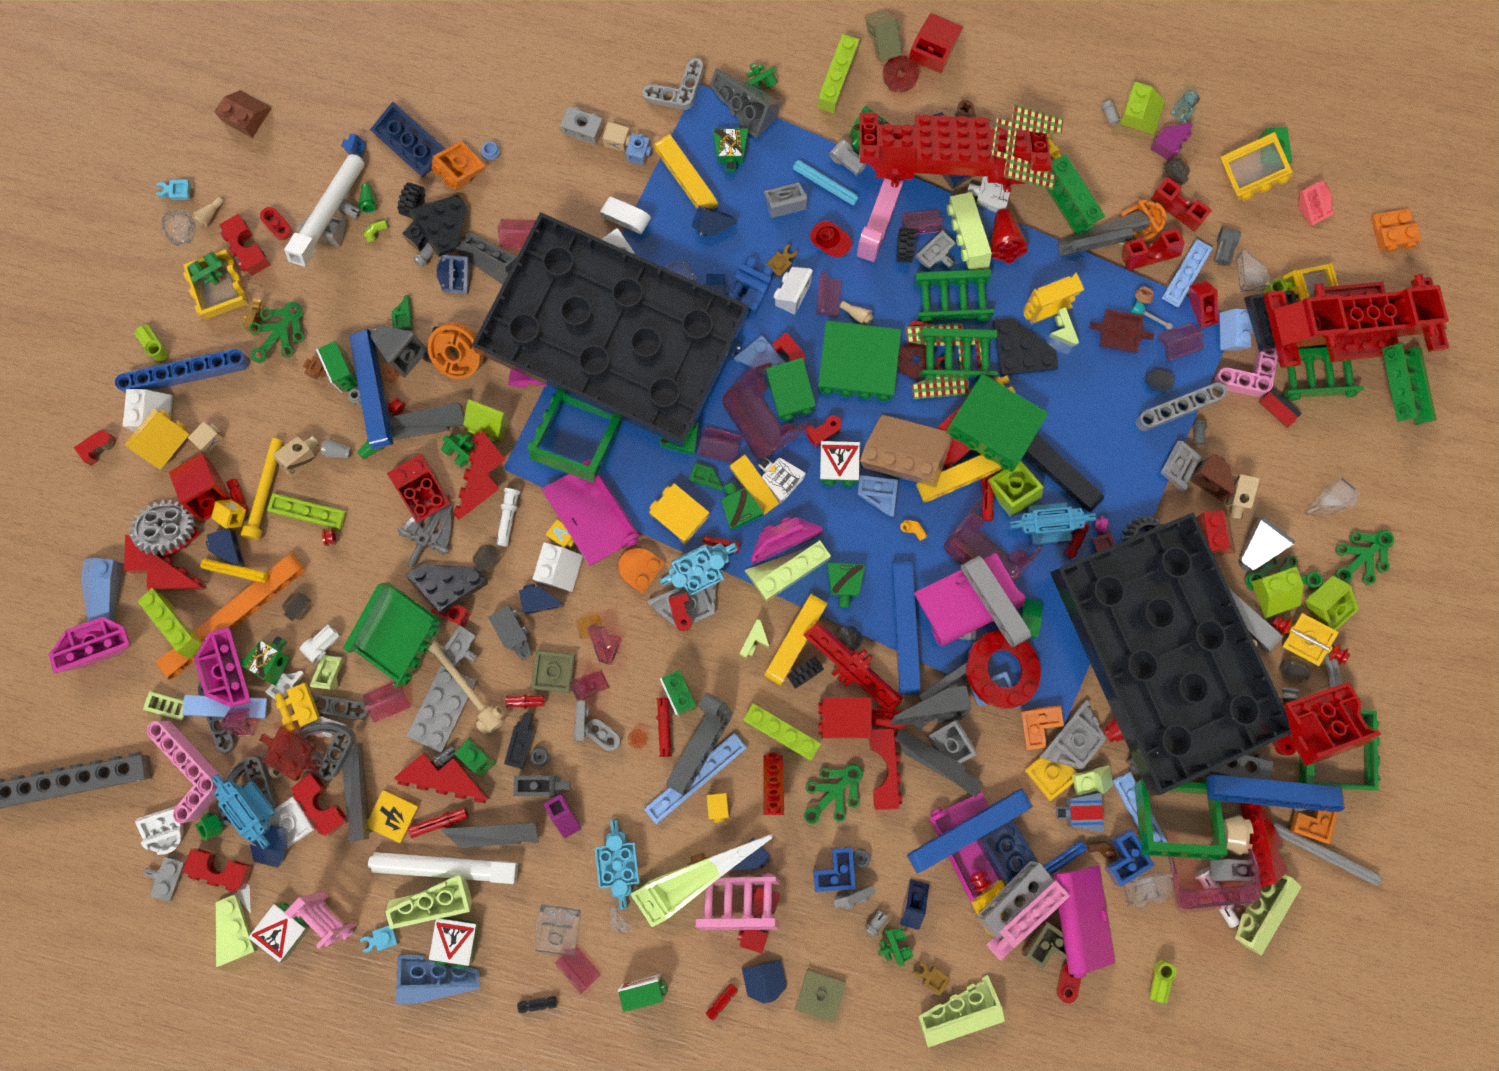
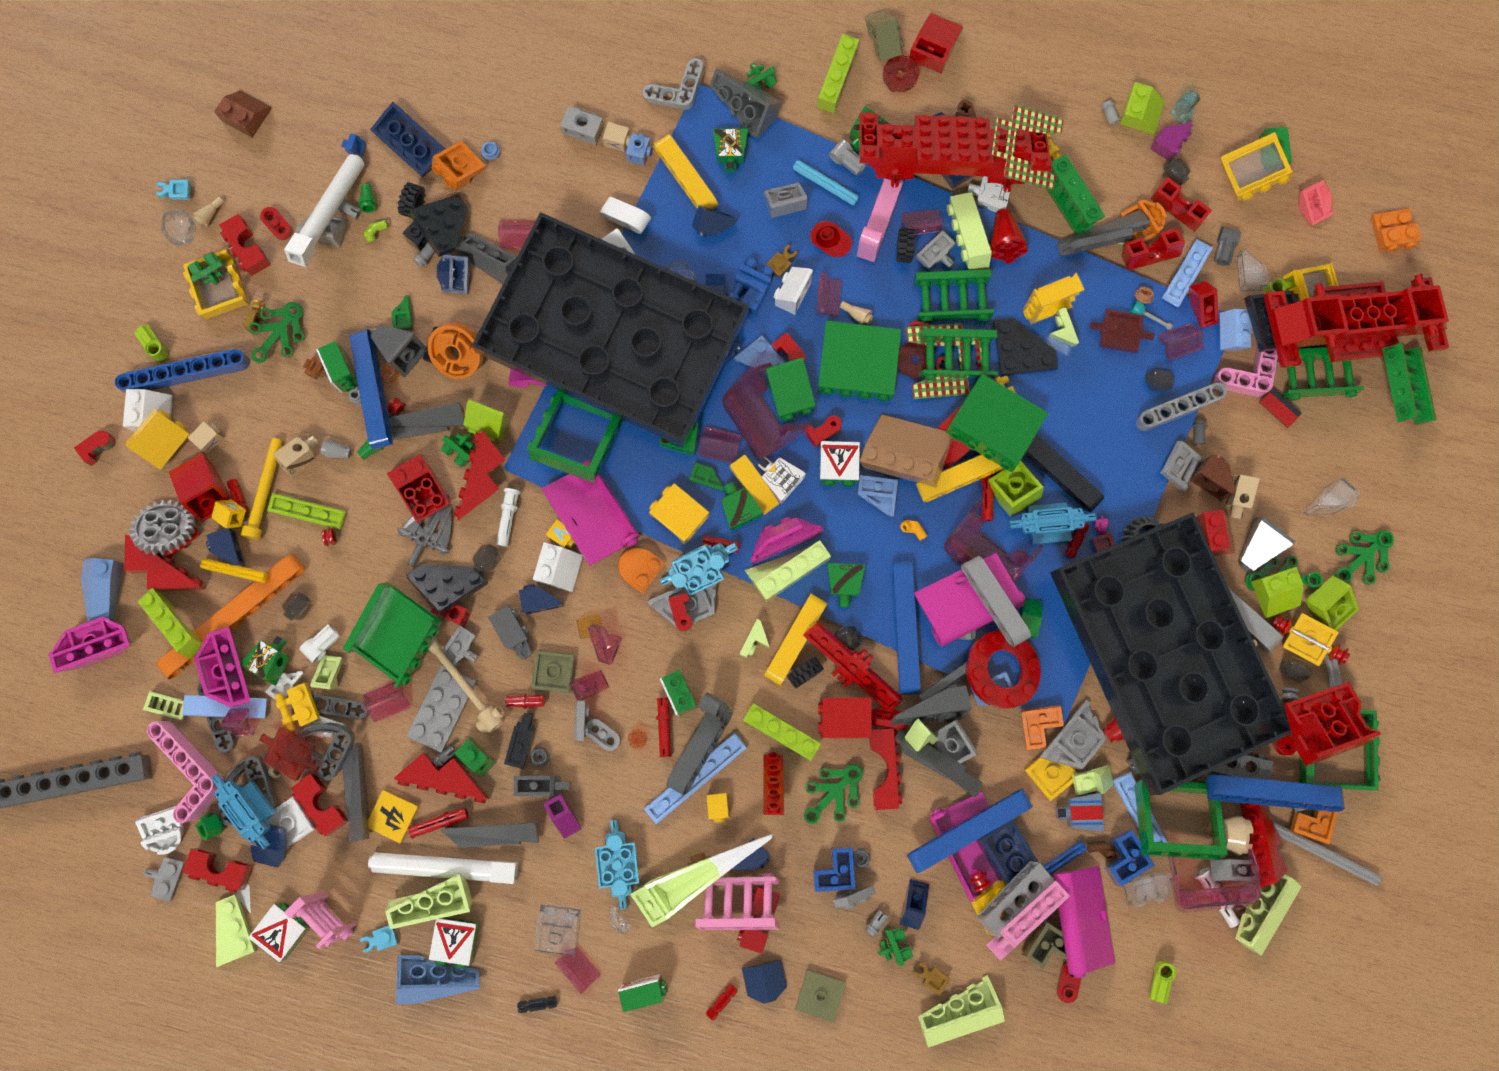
(920, 735): none -> yellowish green slope

